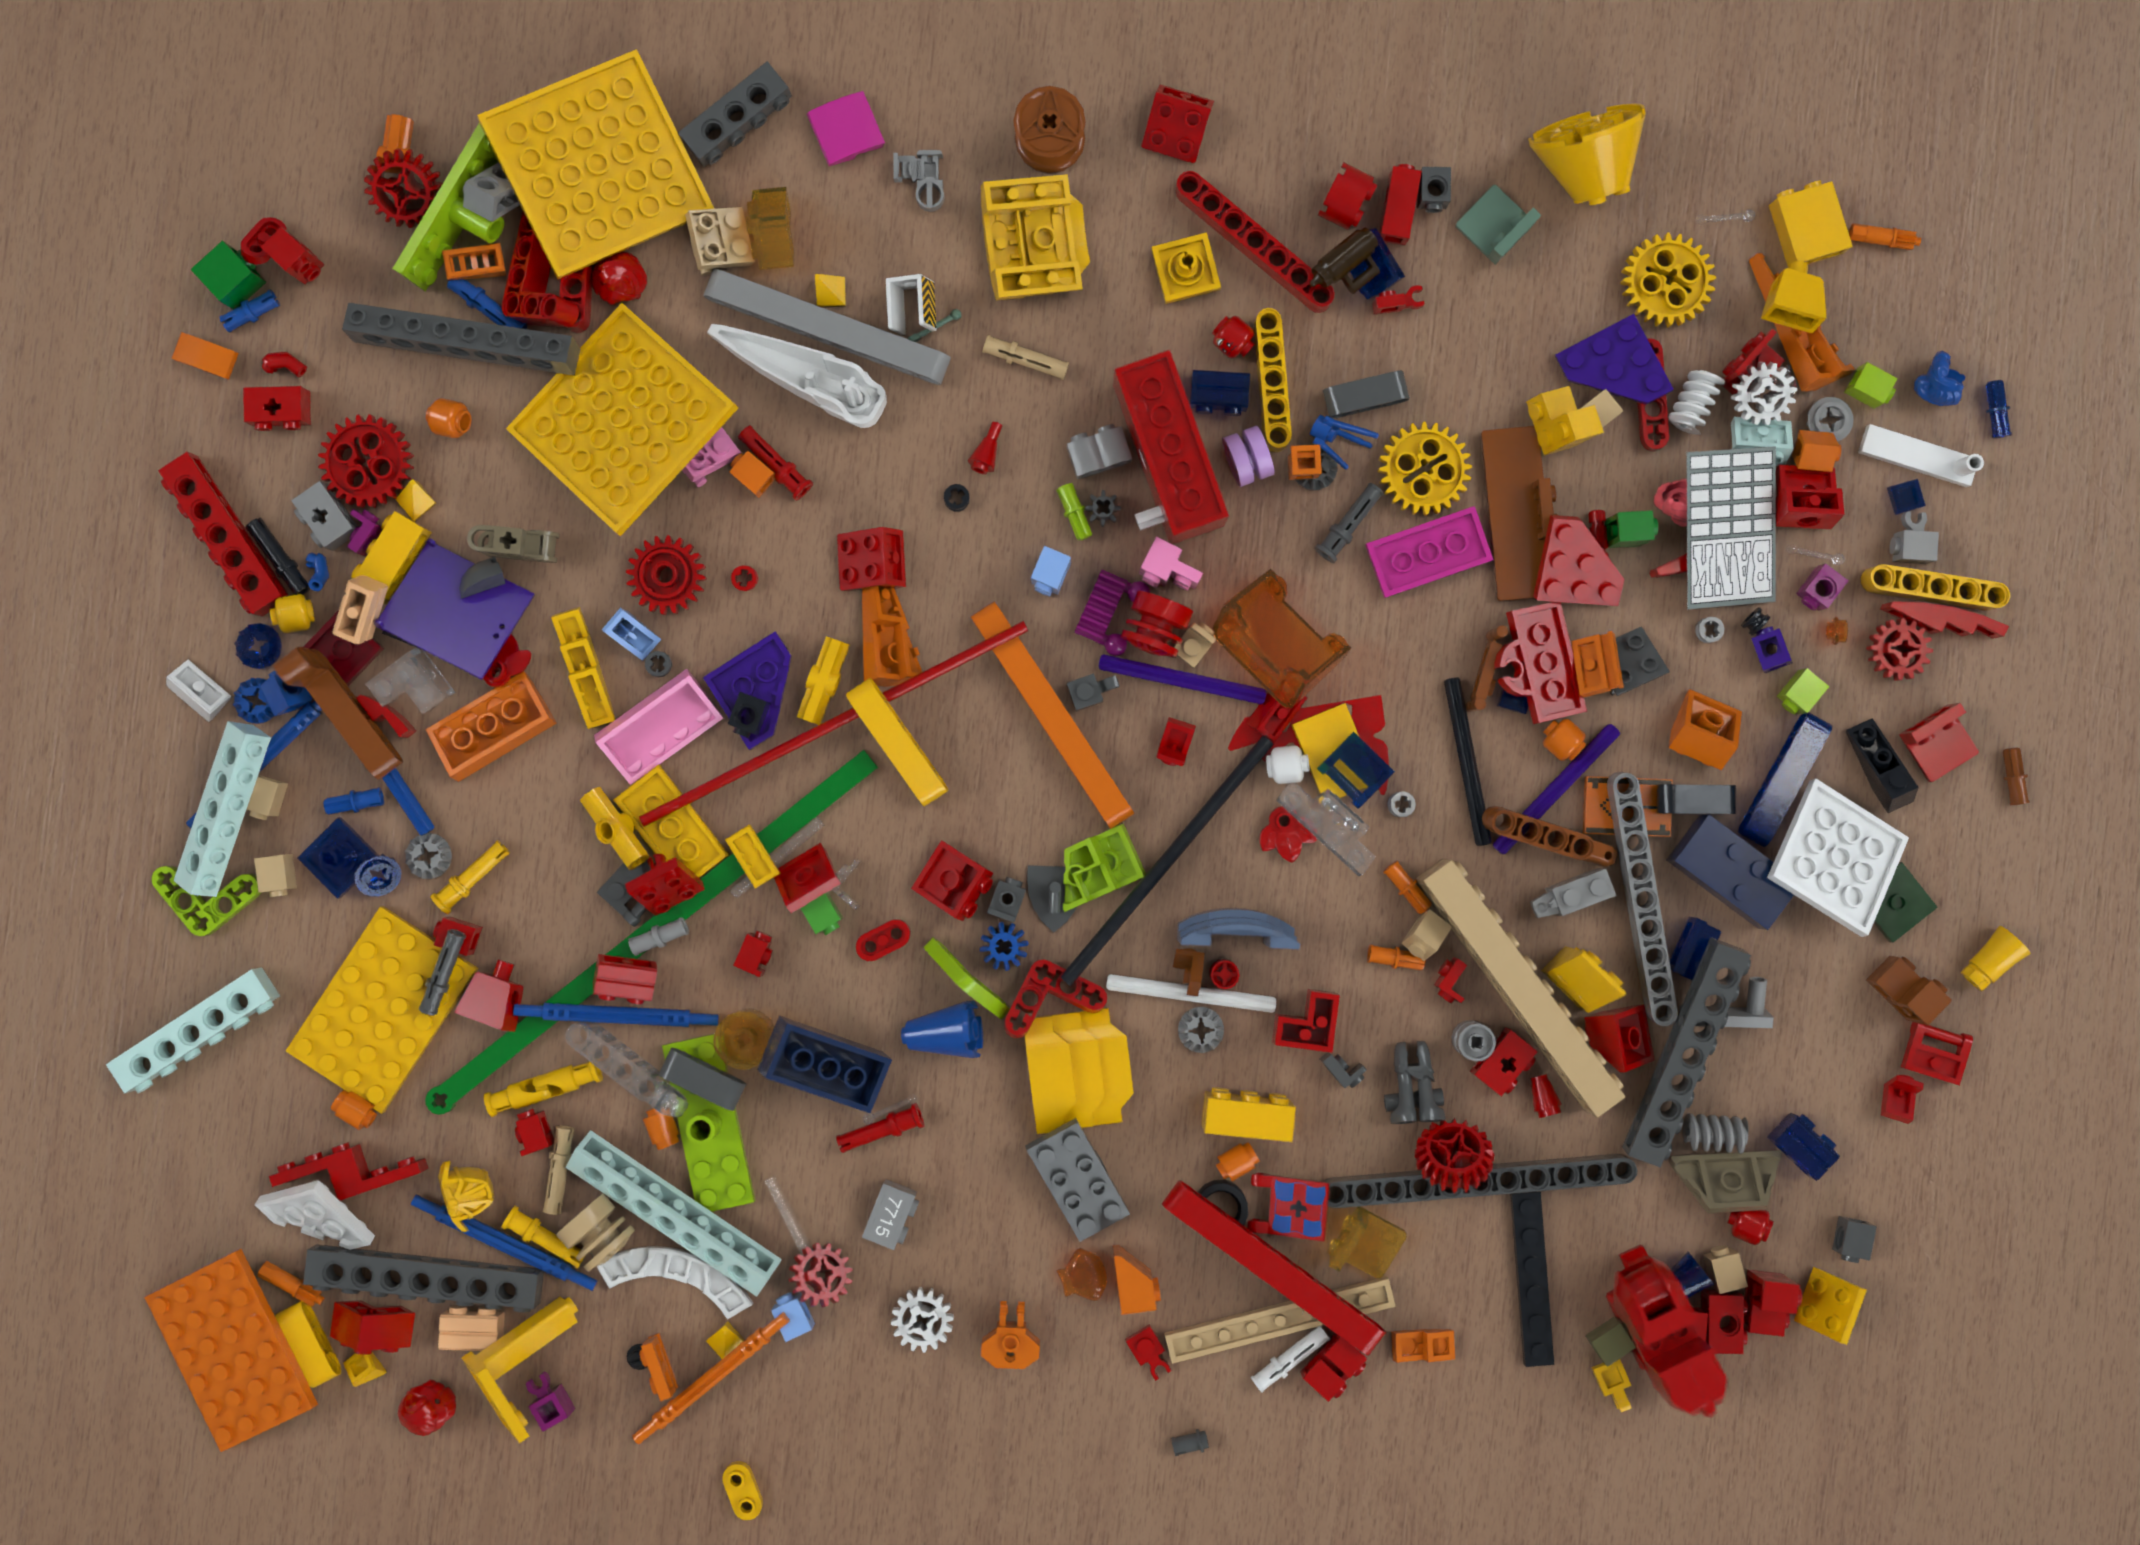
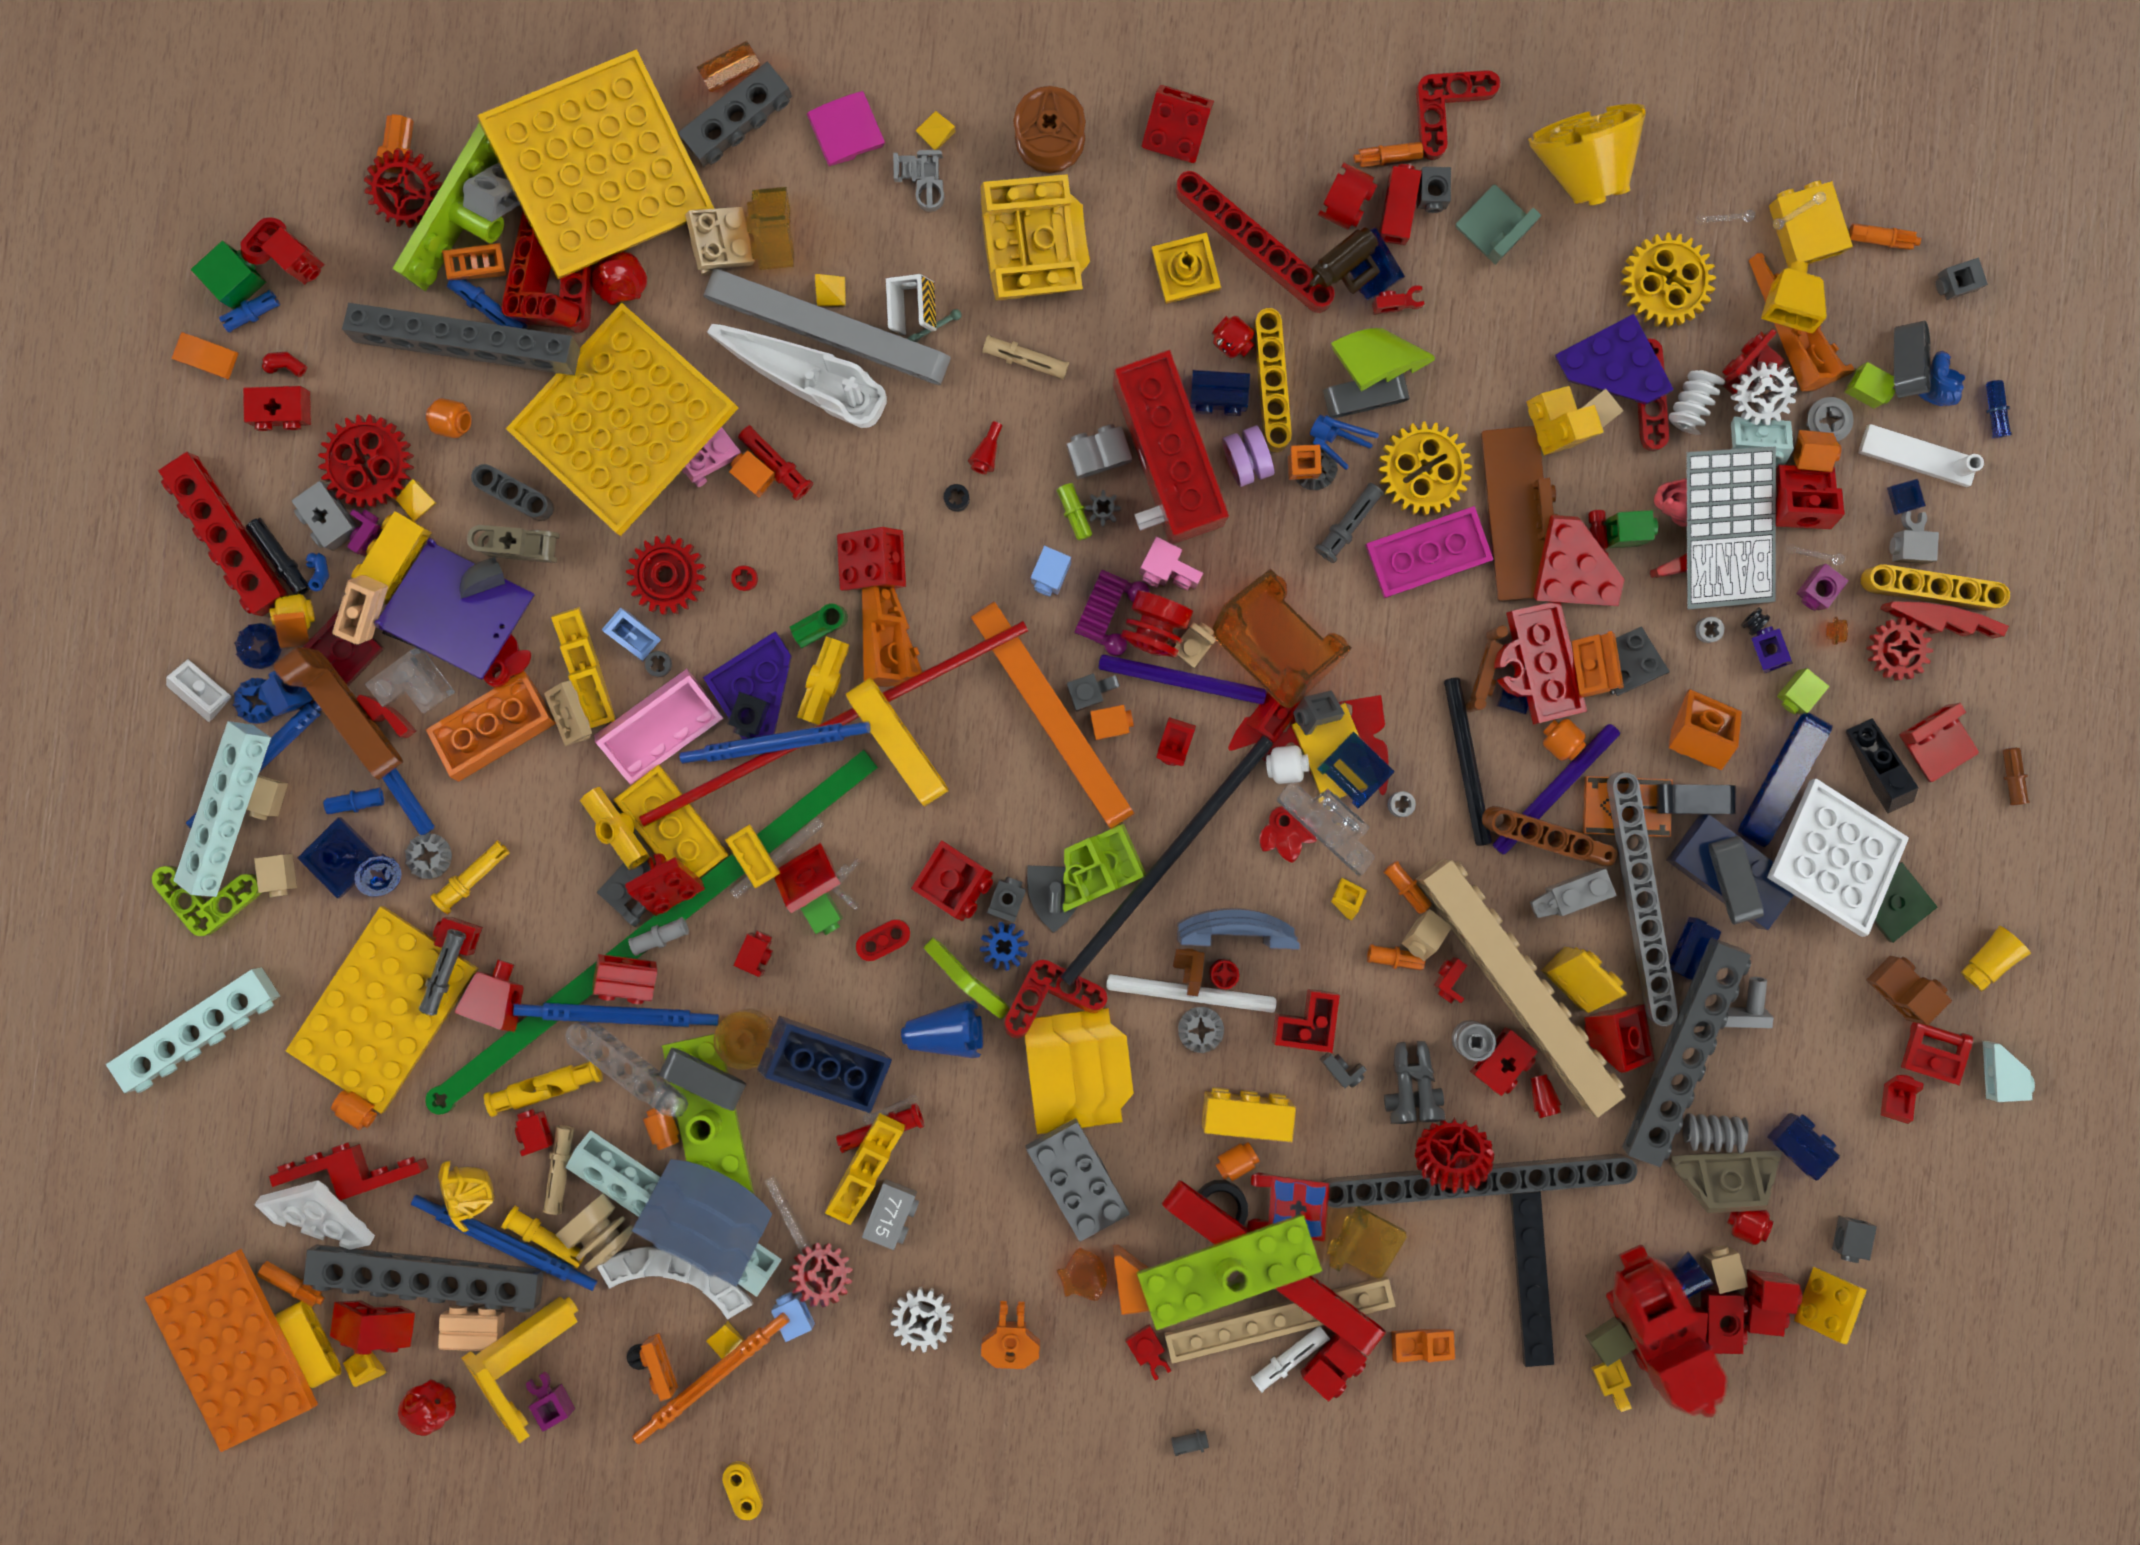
(291, 629): none -> orange slope
(500, 485): none -> dark grey beam
(568, 713): none -> tan bracket
(704, 1219): none -> sand blue slope
(728, 66): none -> clear orange bracket
(775, 742): none -> blue axle
(816, 625): none -> green piece
(864, 1169): none -> yellow slope
(936, 130): none -> yellow slope
(1111, 722): none -> orange brick
(1199, 1279): none -> lime plate
(1317, 710): none -> dark grey bracket
(1348, 898): none -> yellow slope
(1378, 355): none -> lime slope
(1389, 154): none -> orange piece
(1437, 103): none -> red beam
(1736, 880): none -> dark grey beam
(1818, 198): none -> clear hinge
(1912, 359): none -> dark grey beam
(1969, 275): none -> dark grey brick
(2005, 1075): none -> light aqua slope

